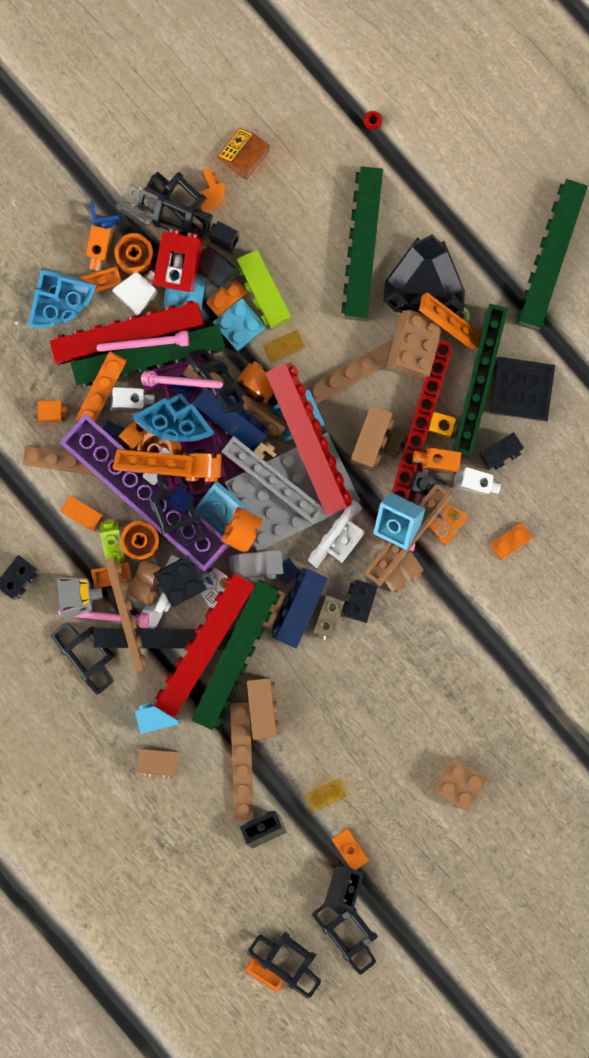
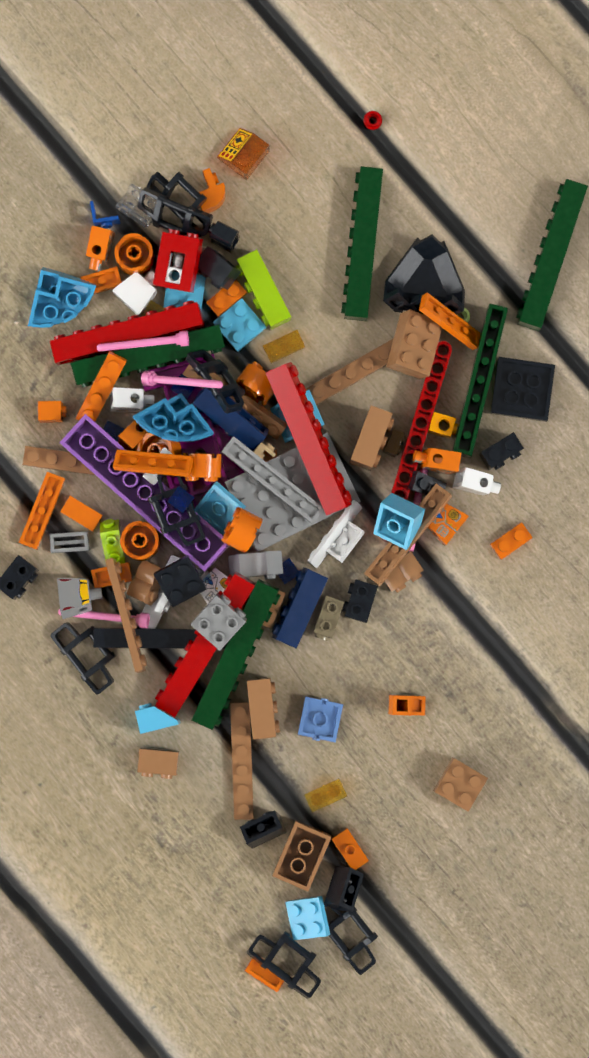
(42, 510): none -> orange plate
(70, 534): none -> light grey tile
(219, 621): none -> light grey brick
(301, 855): none -> medium nougat brick
(307, 918): none -> medium azure plate
(320, 719): none -> medium blue plate
(406, 705): none -> orange brick

